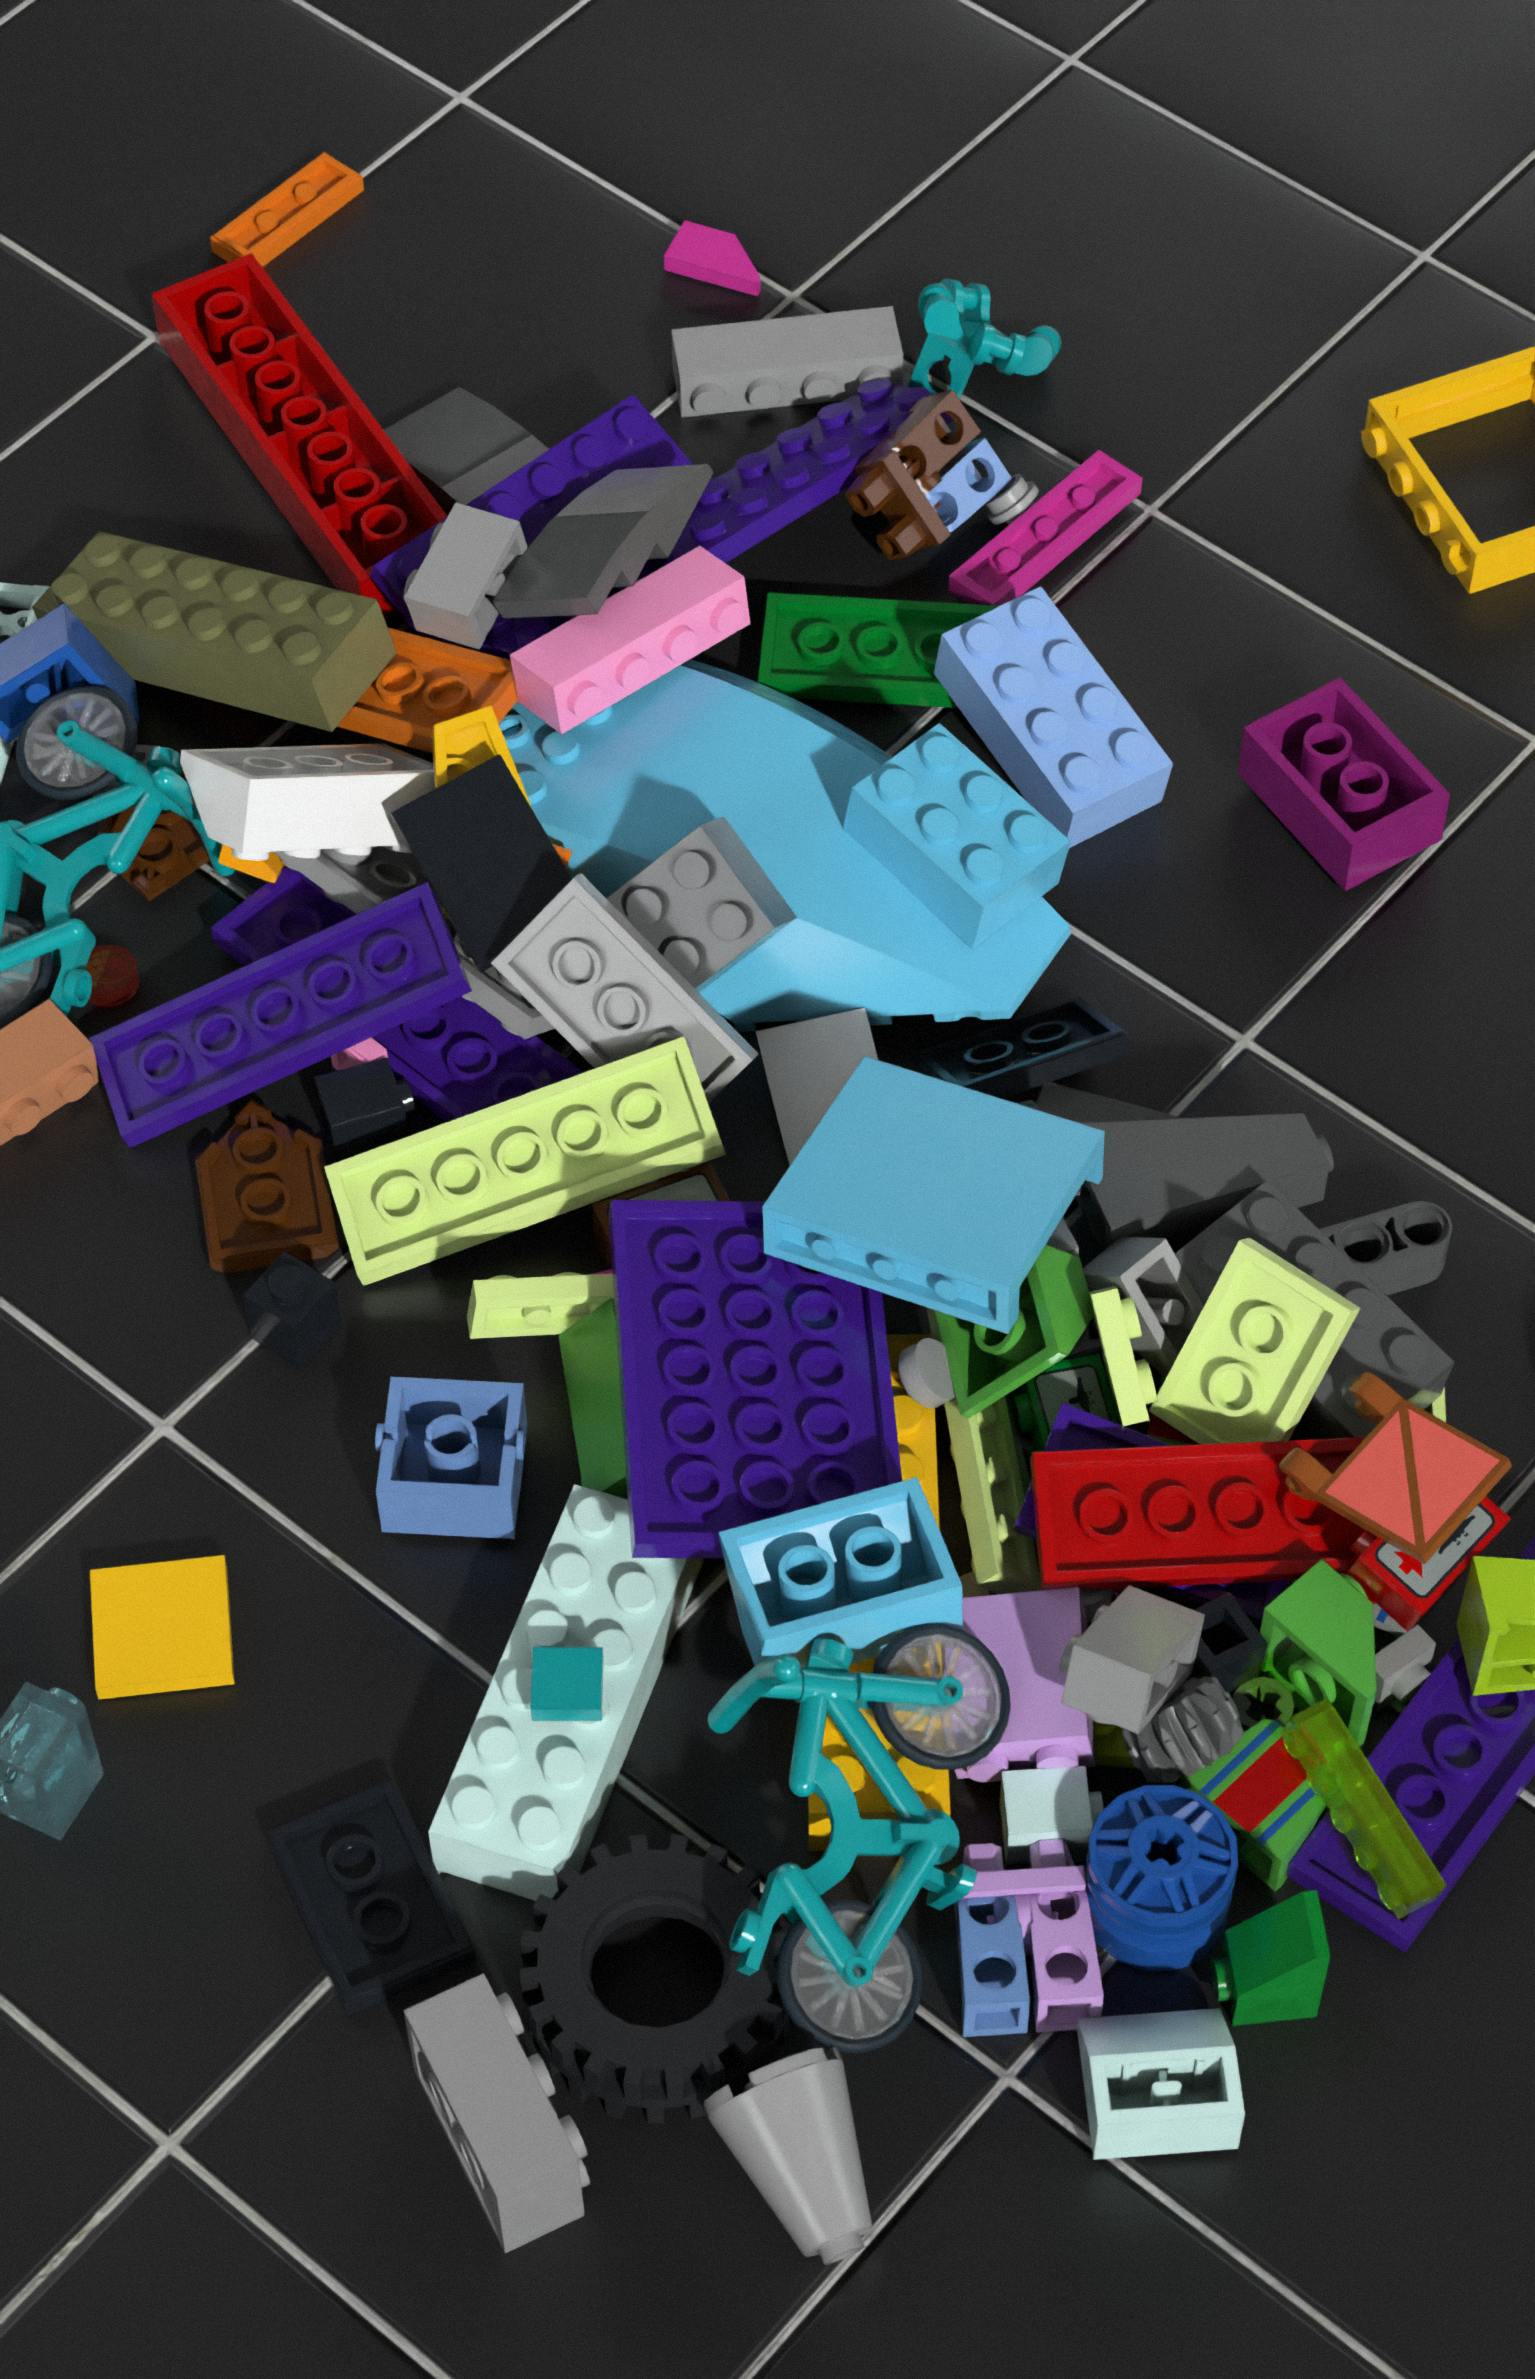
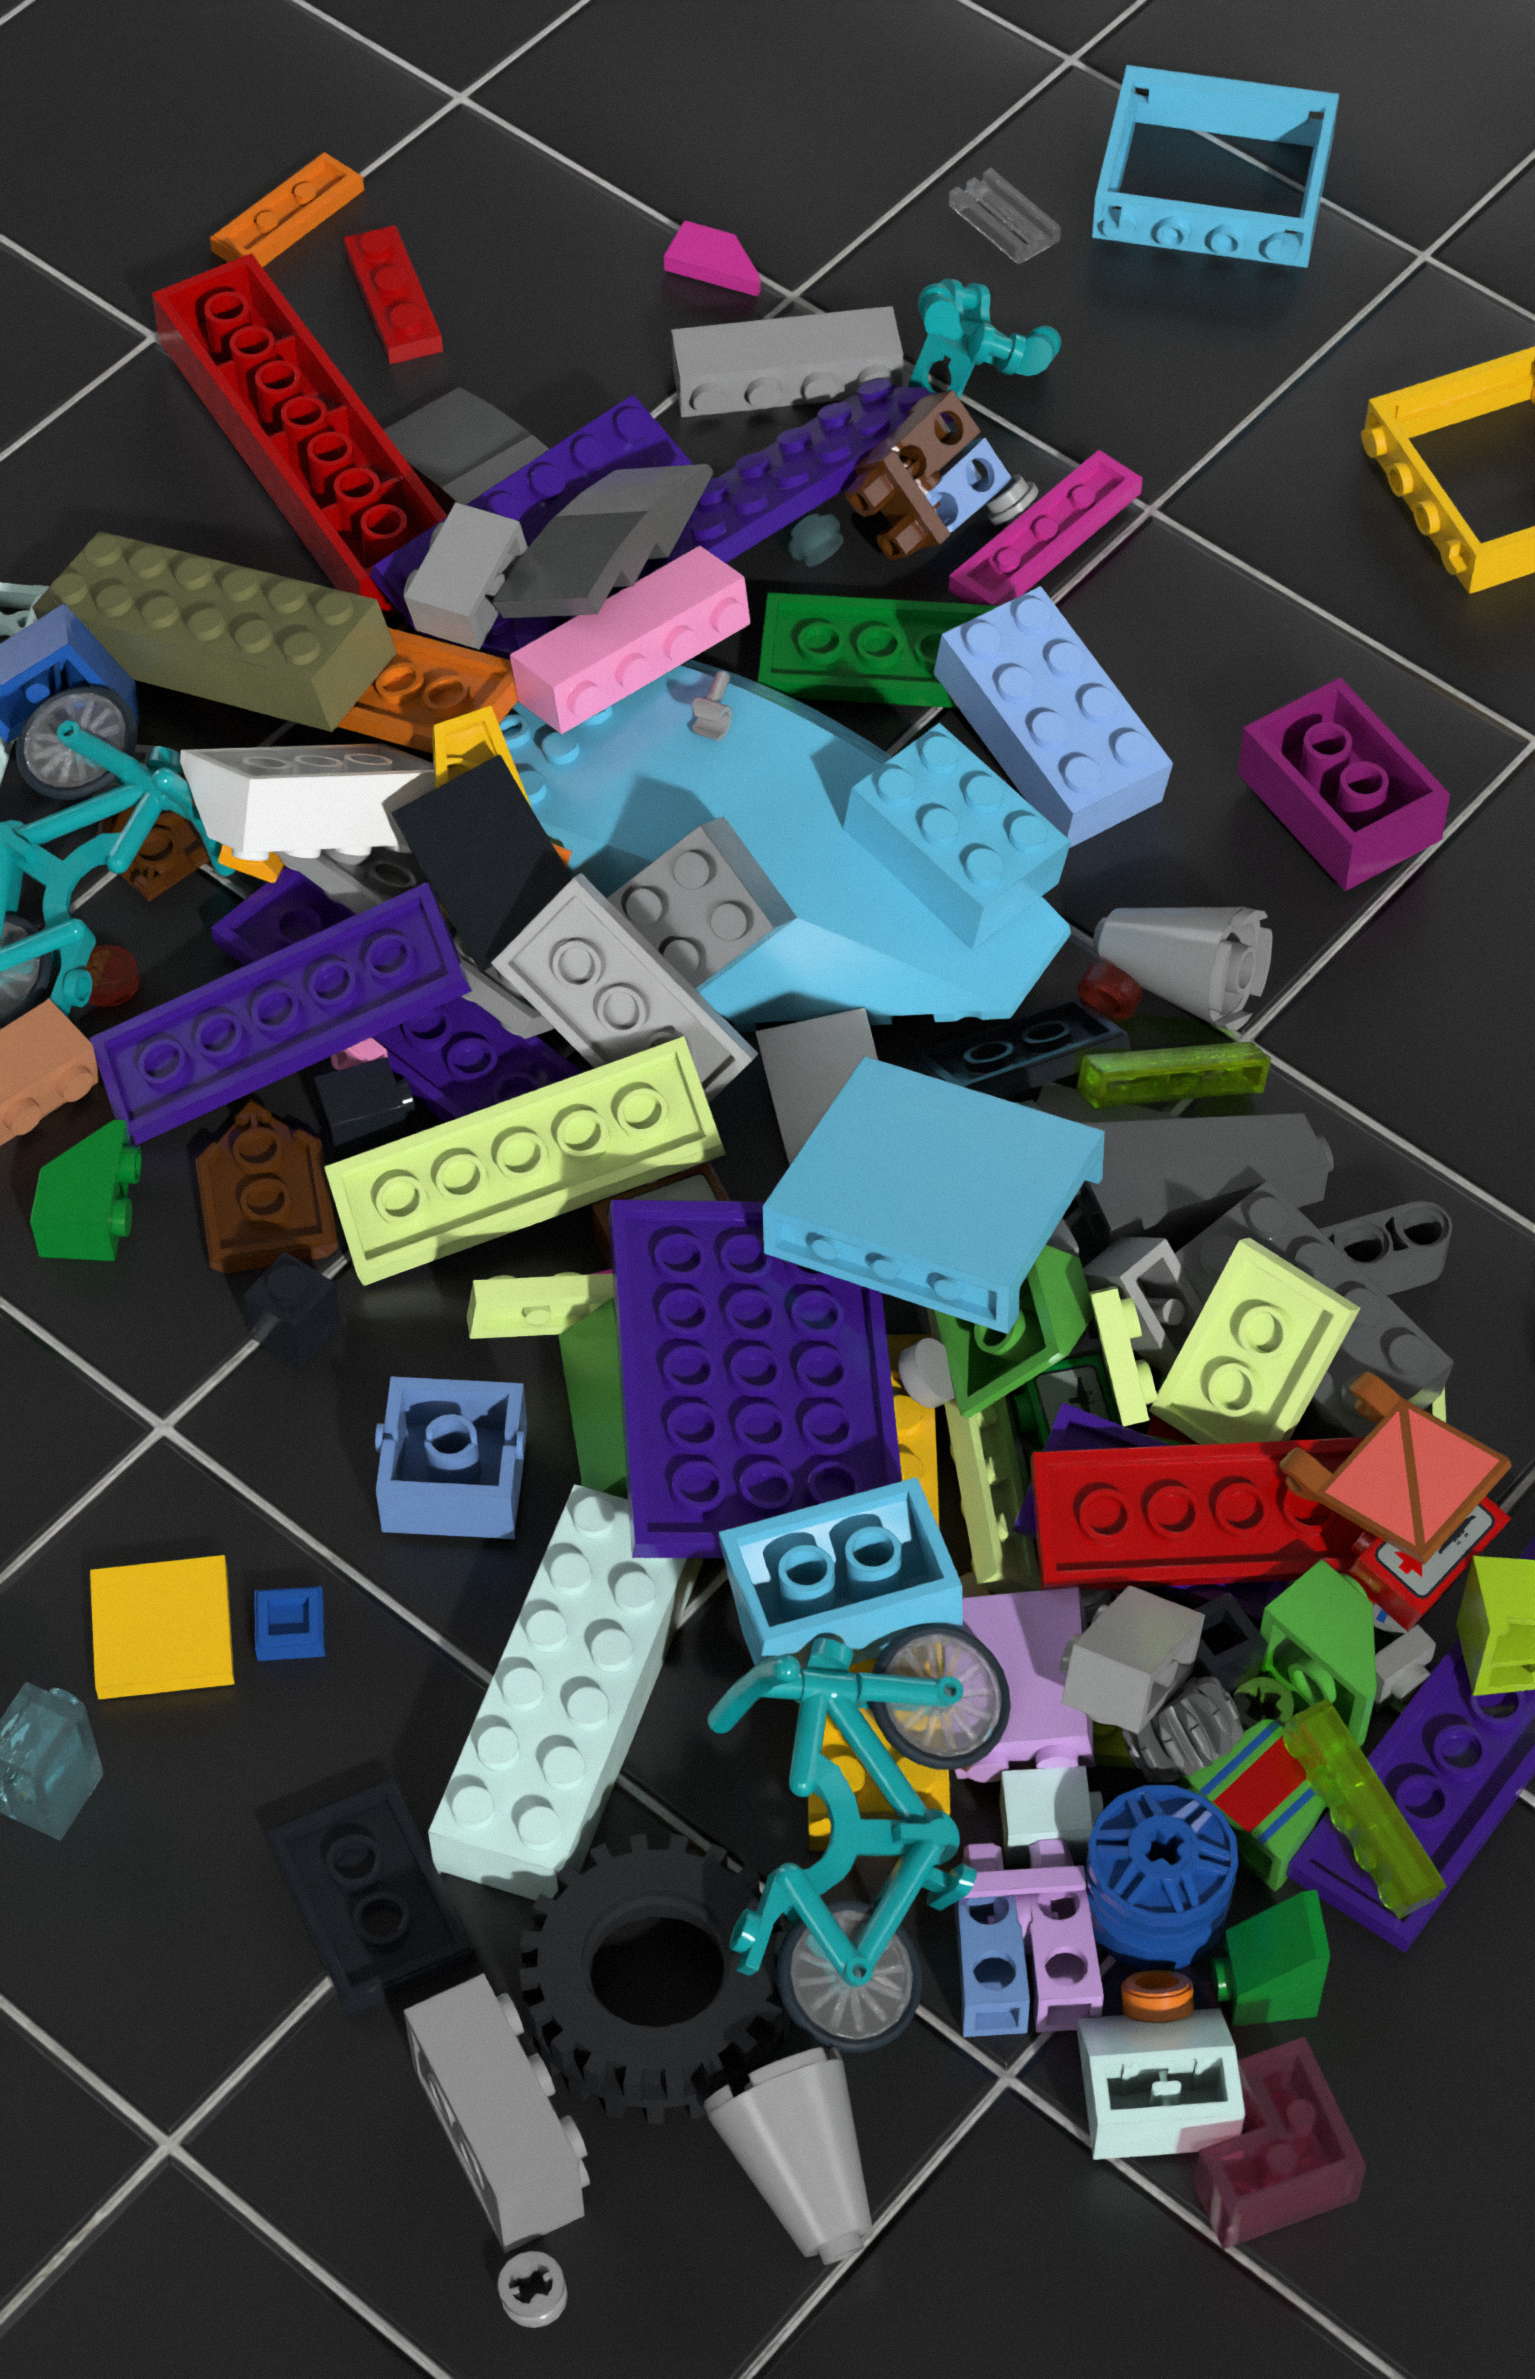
(84, 1198): none -> green slope
(289, 1623): none -> blue tile
(393, 294): none -> red plate
(542, 2308): none -> light grey bush
(567, 1684): teal tile -> none
(713, 717): none -> light grey hand
(815, 539): none -> clear light blue plate
(1012, 213): none -> clear tile
(1110, 990): none -> clear red tile
(1157, 1996): none -> orange tile
(1173, 1074): none -> clear neon green piece
(1191, 956): none -> light grey cone
(1225, 109): none -> medium azure window
(1292, 2158): none -> clear pink brick

